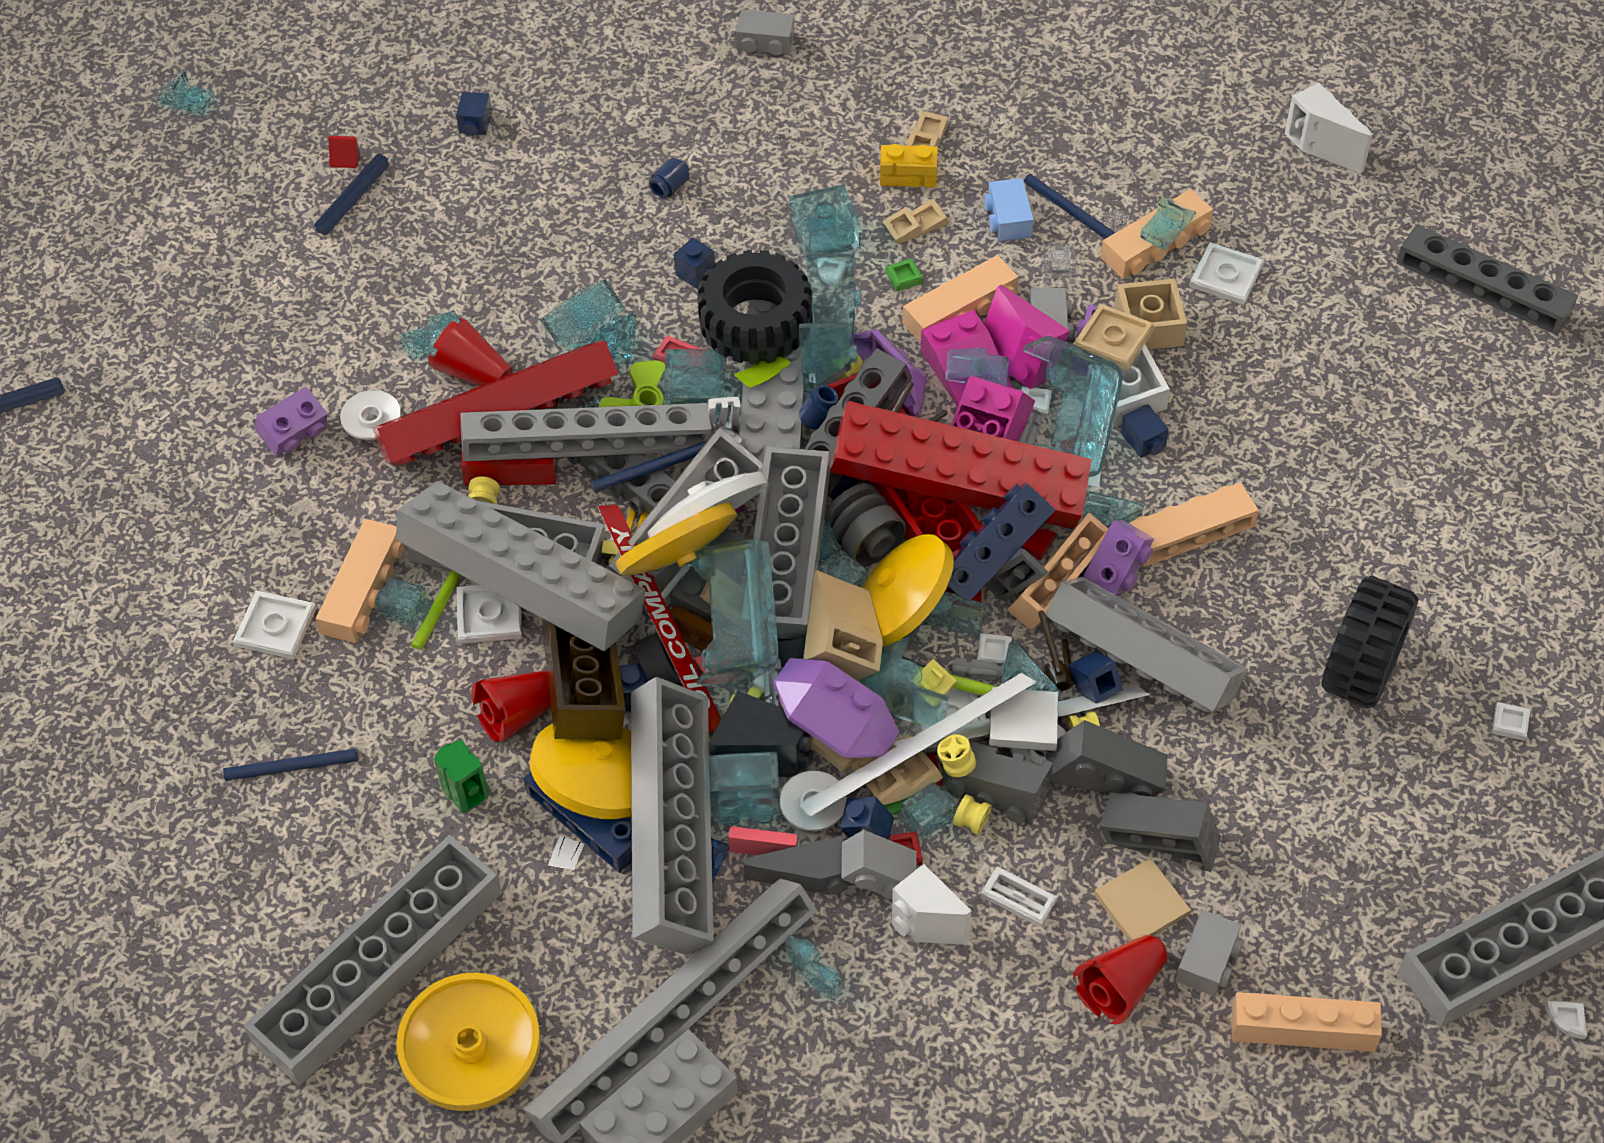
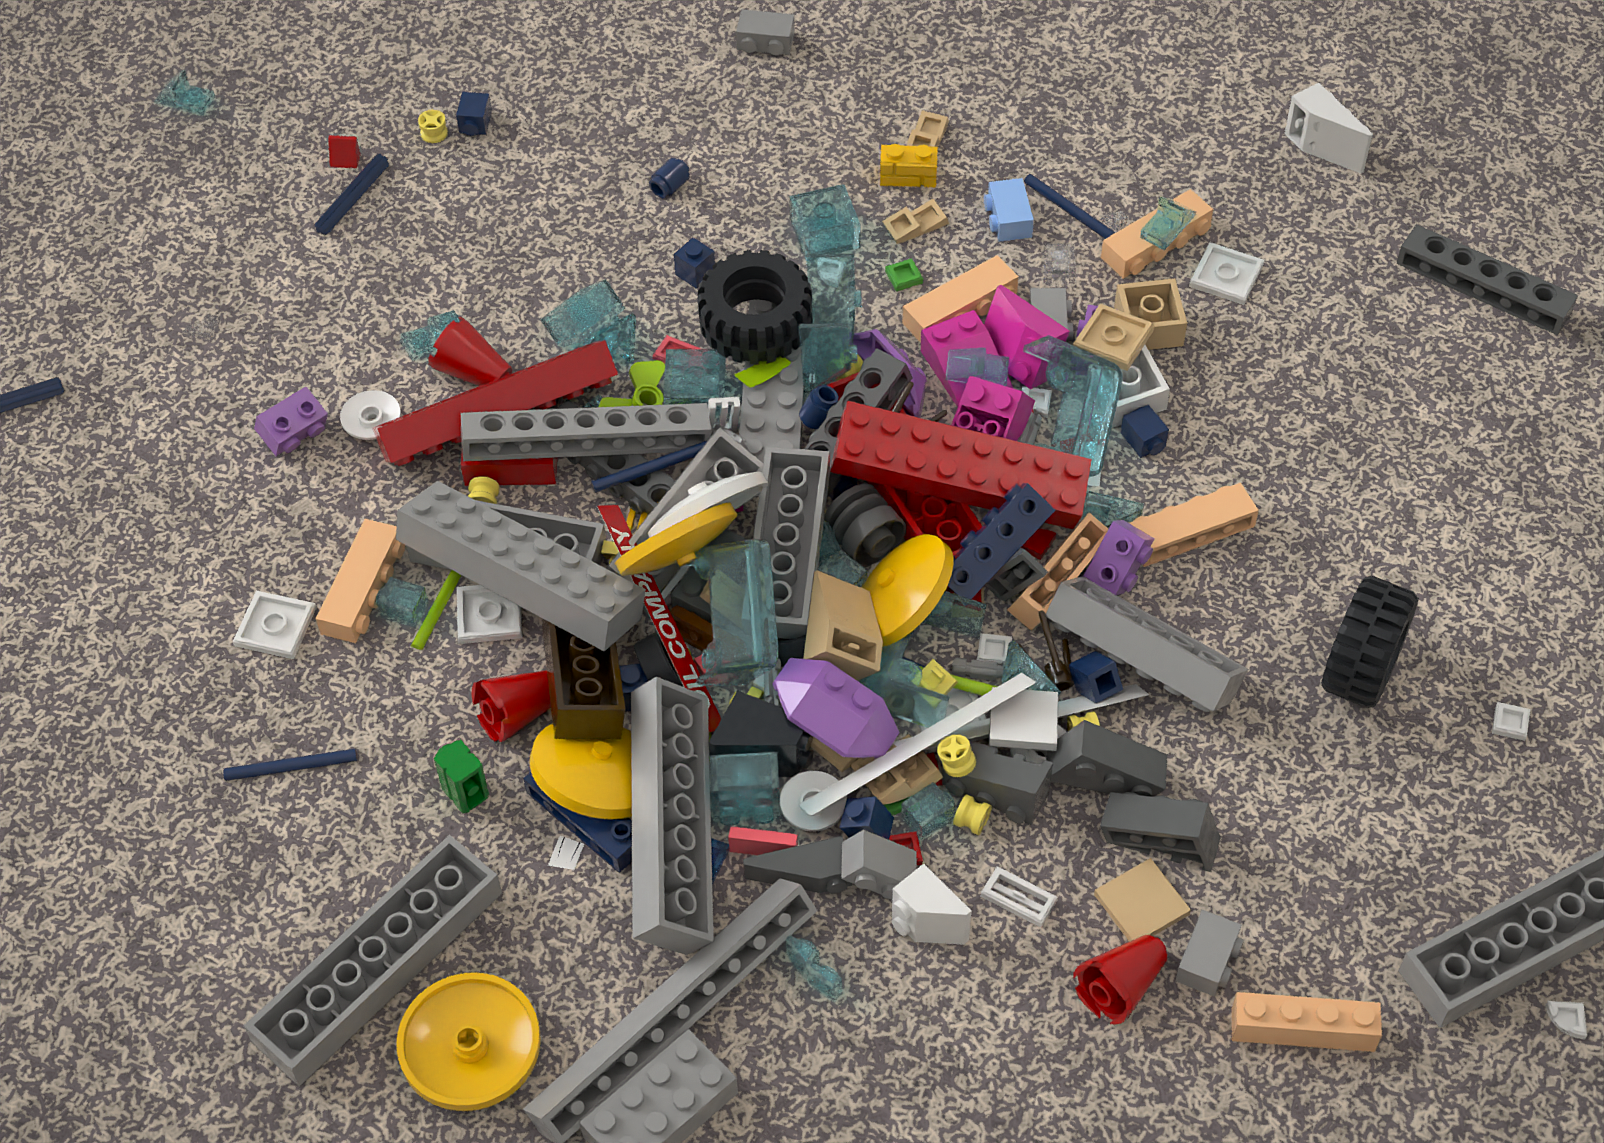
(432, 126): none -> light yellow wheel

